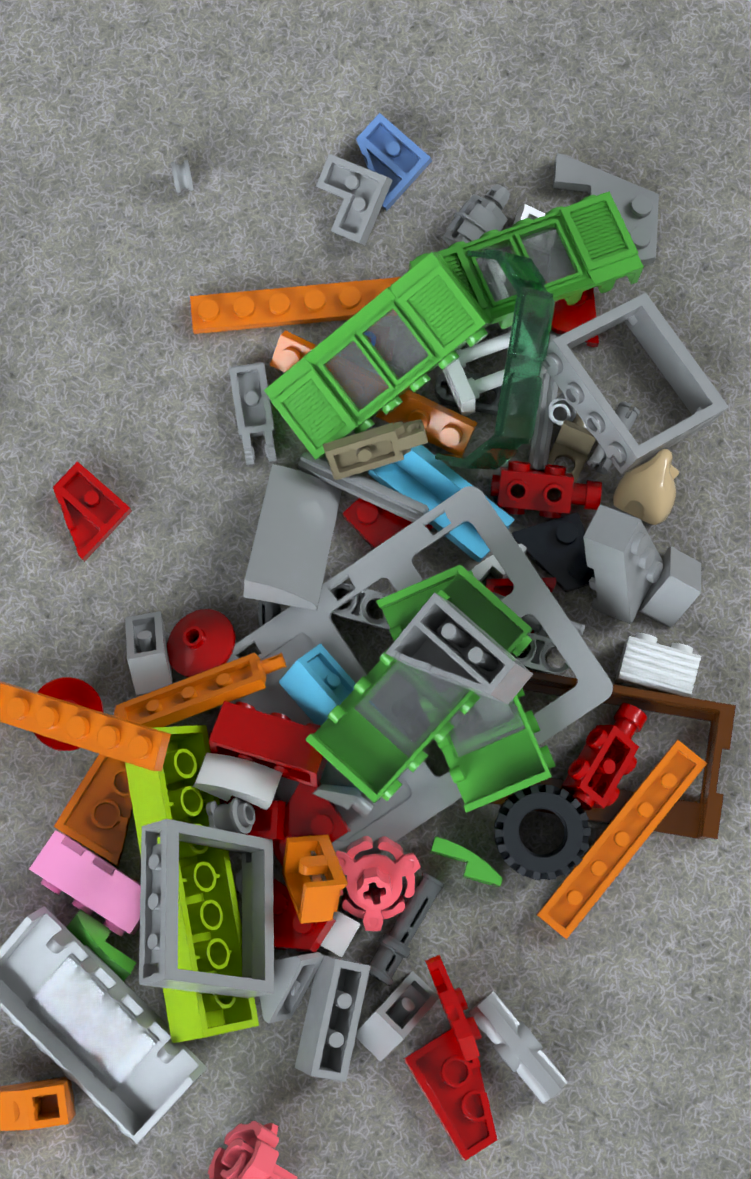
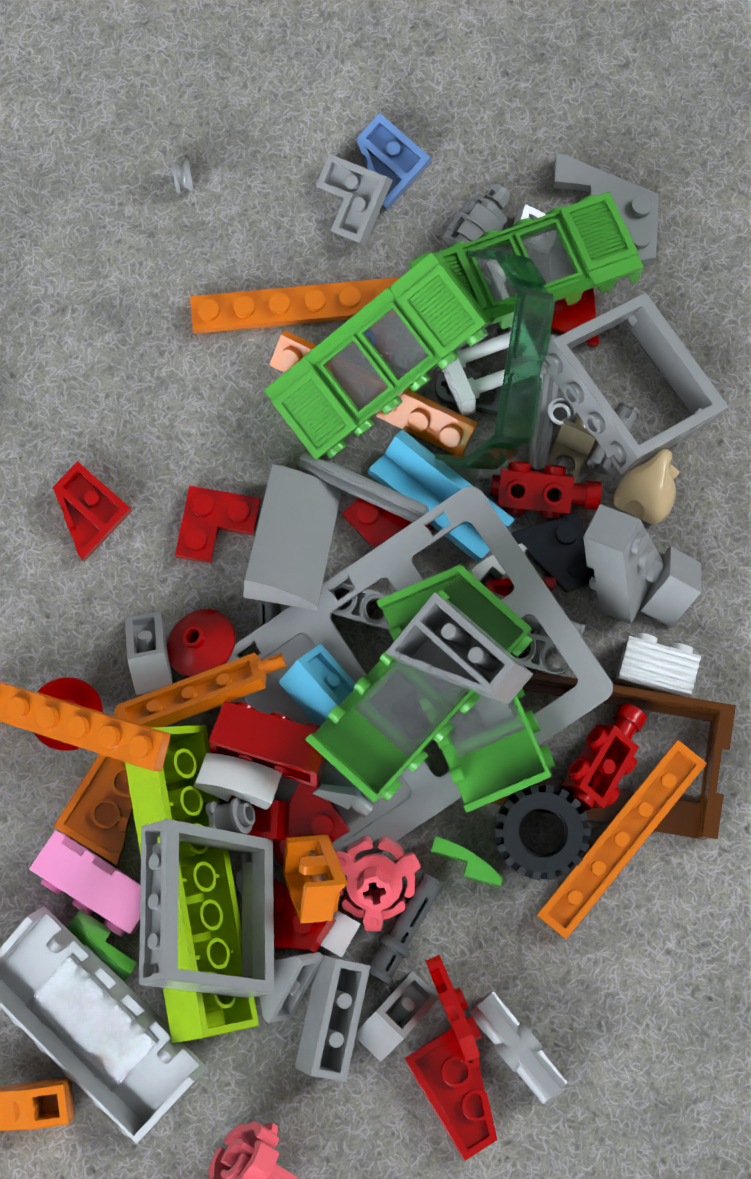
(207, 513): none -> red plate
(252, 408): light grey hinge -> none
(373, 448): dark tan hinge -> none

